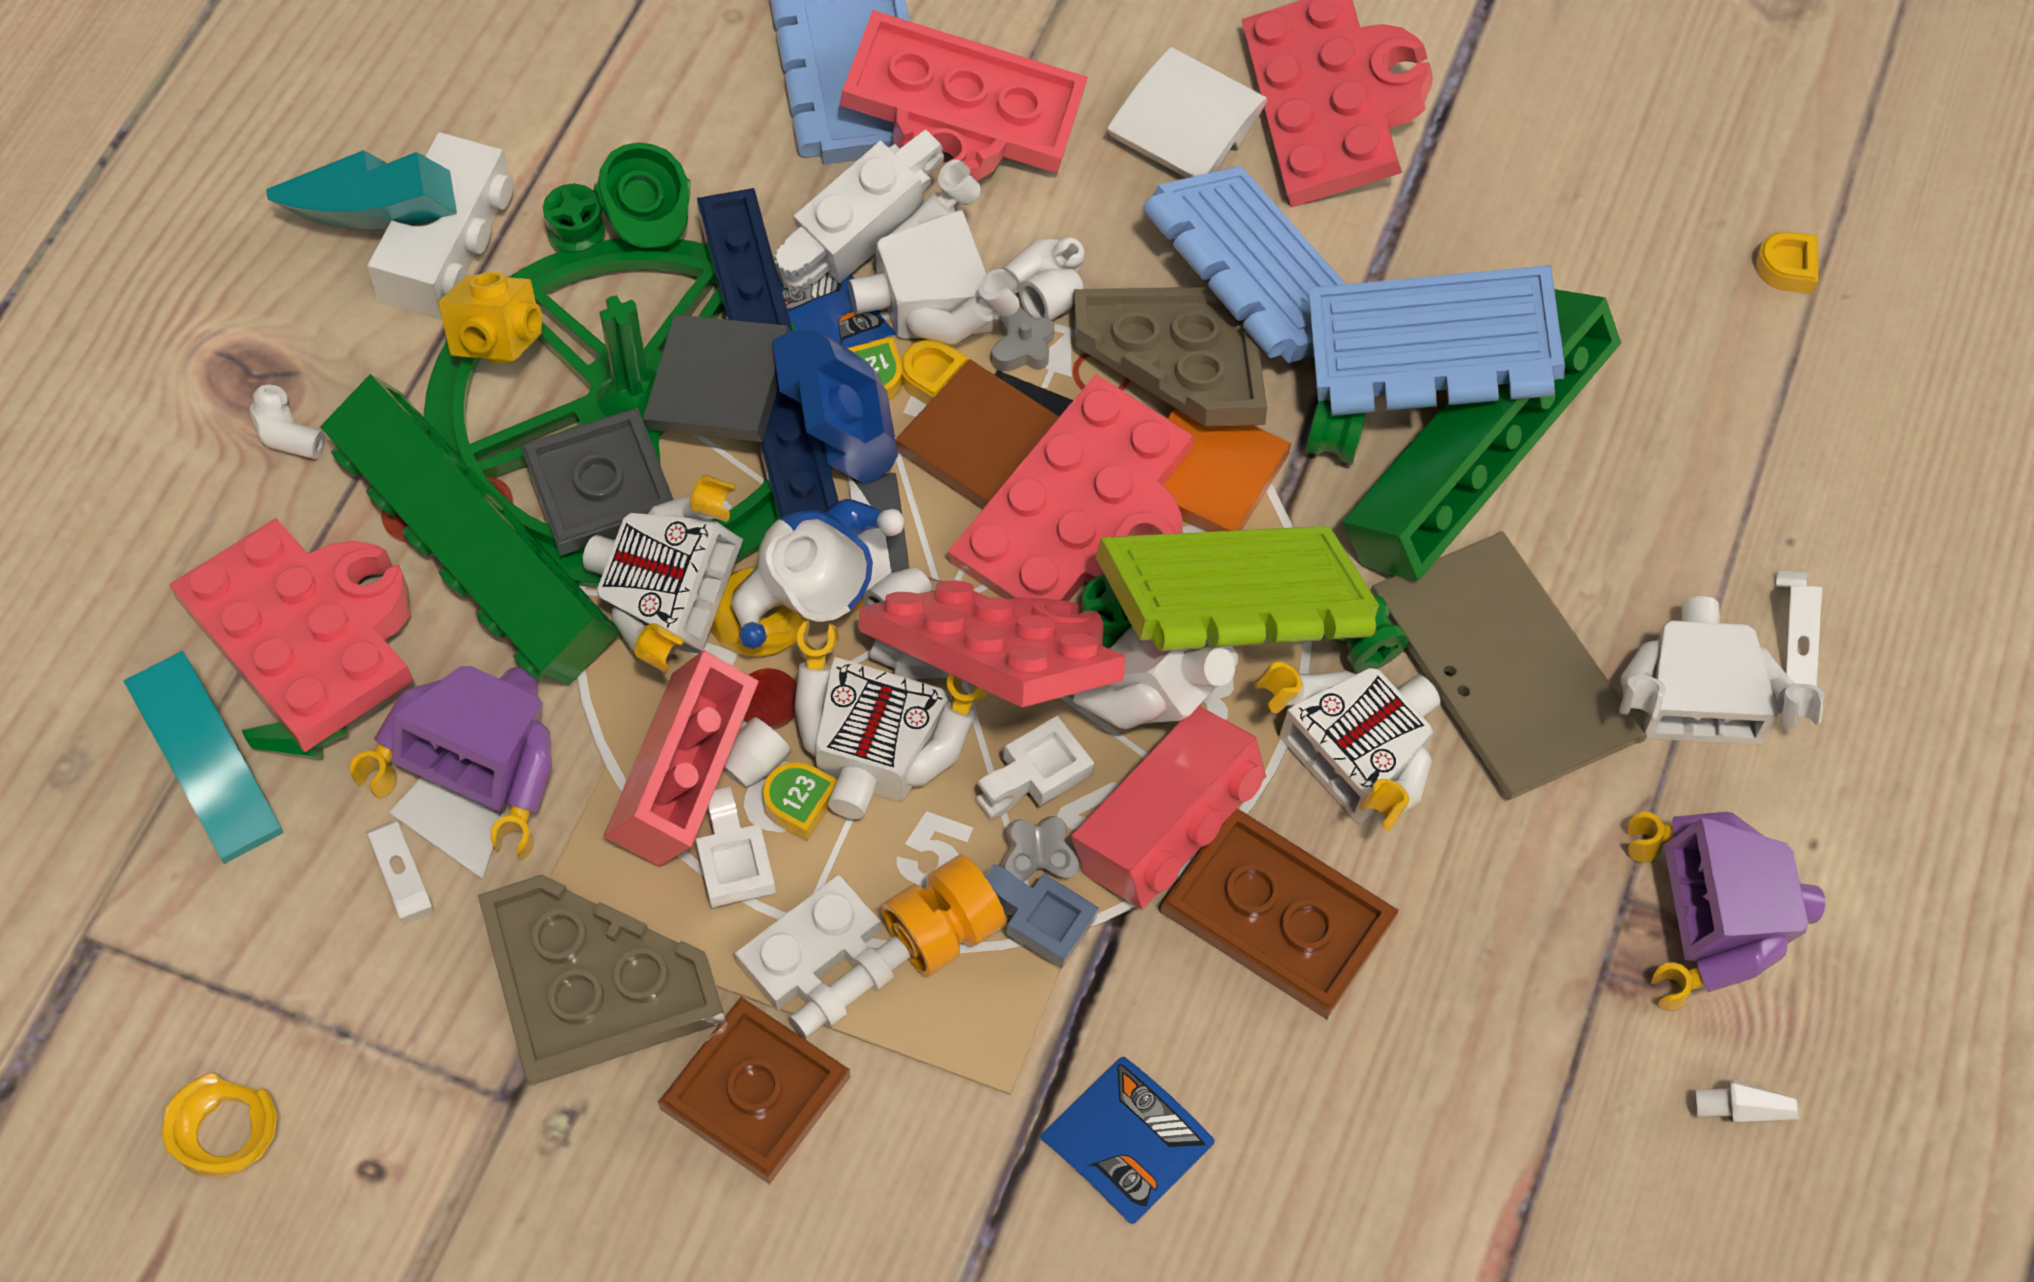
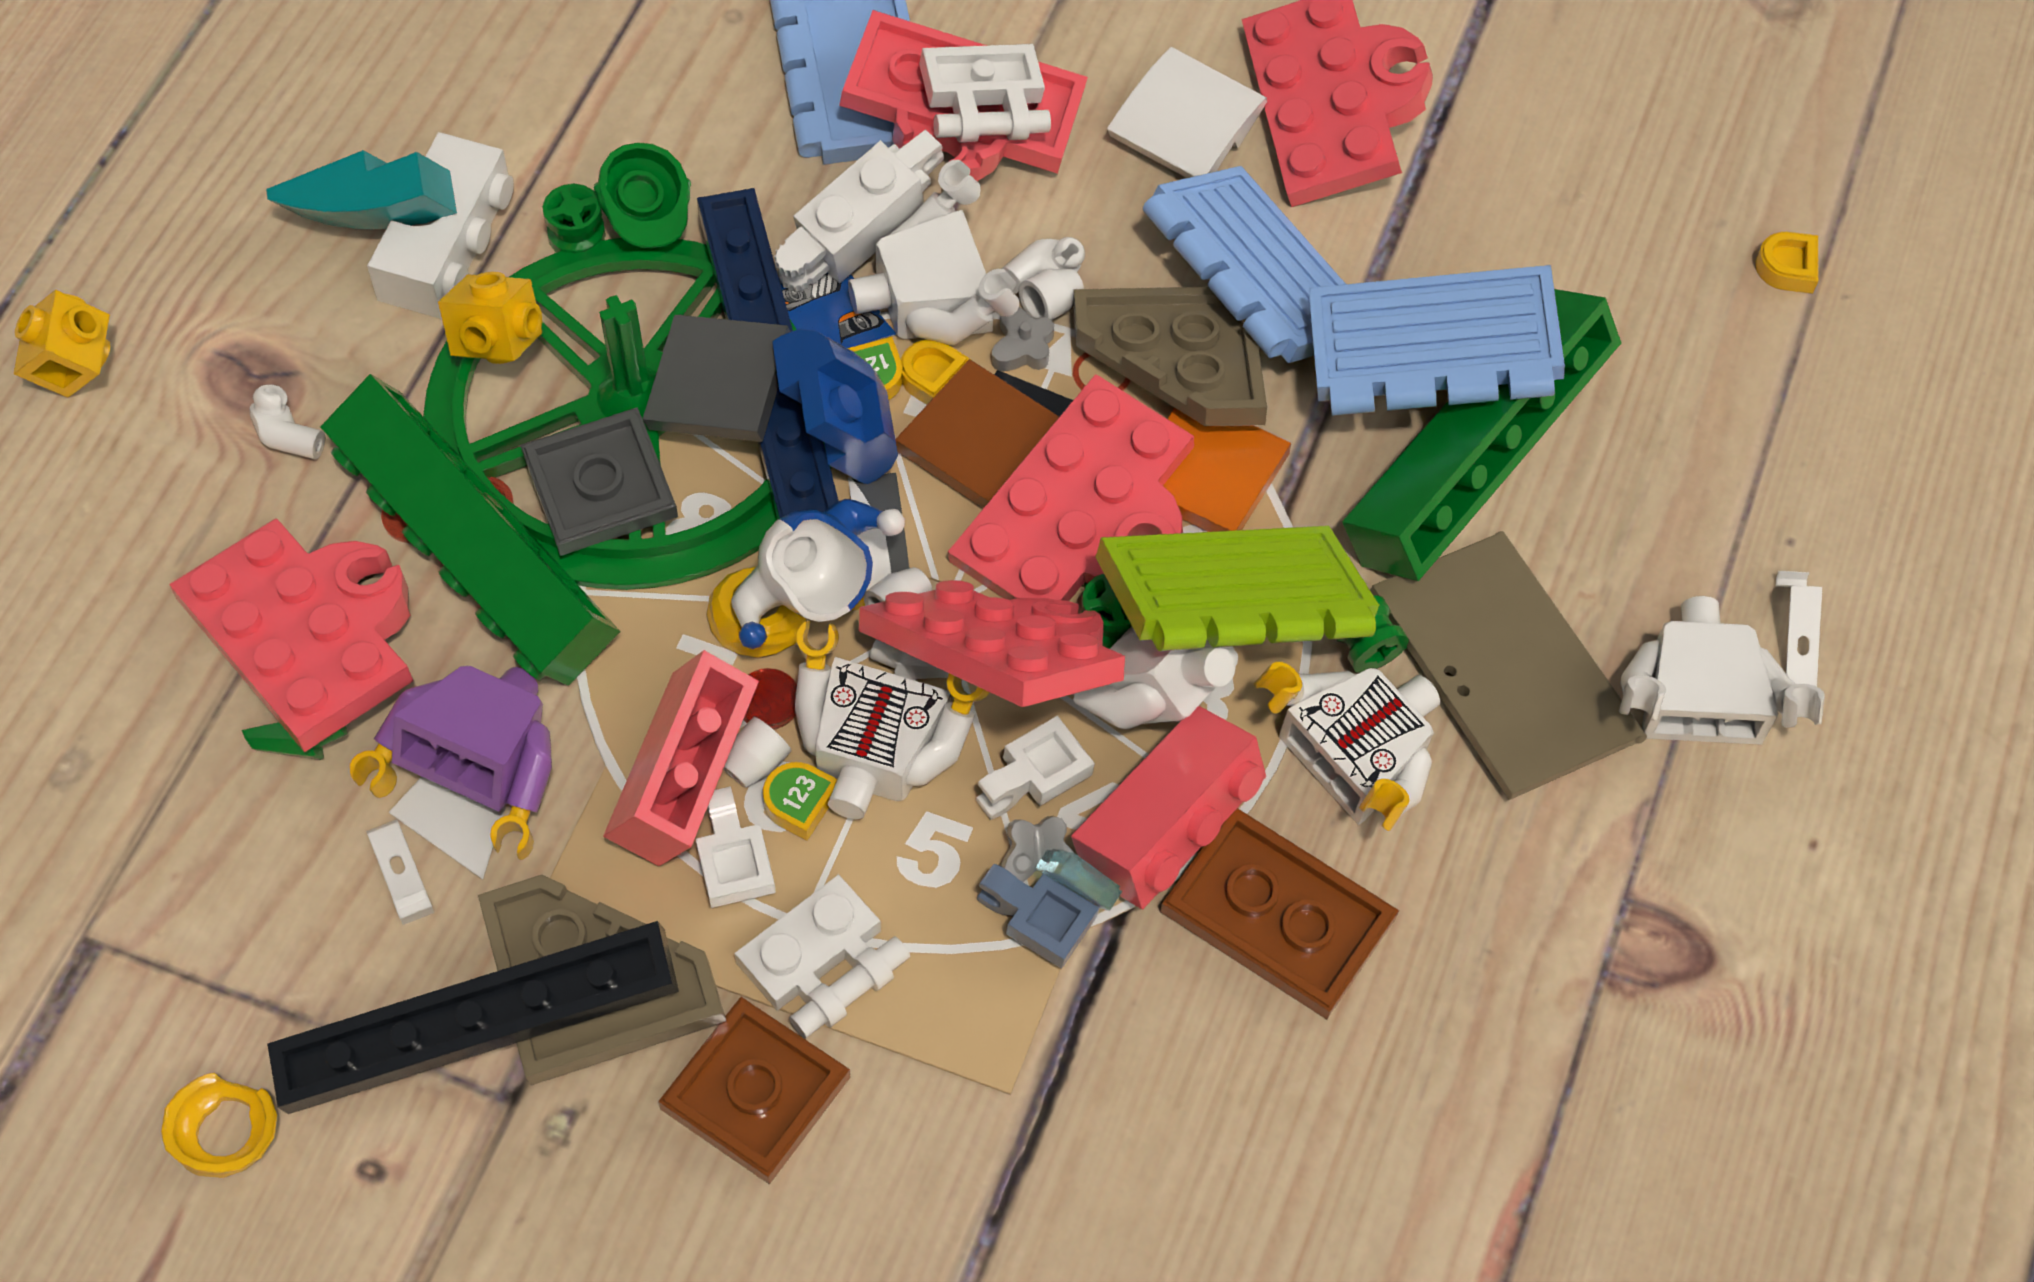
(61, 343): none -> yellow brick
(203, 757): teal slope -> none
(472, 1017): none -> black plate
(667, 571): torso -> none
(949, 911): light orange wheel -> none
(985, 76): none -> white plate
(1079, 877): none -> clear light blue tile
(1128, 1139): blue sticker -> none
(1335, 433): green wheel -> none
(1731, 896): medium lavender torso -> none
(1746, 1103): white bar -> none

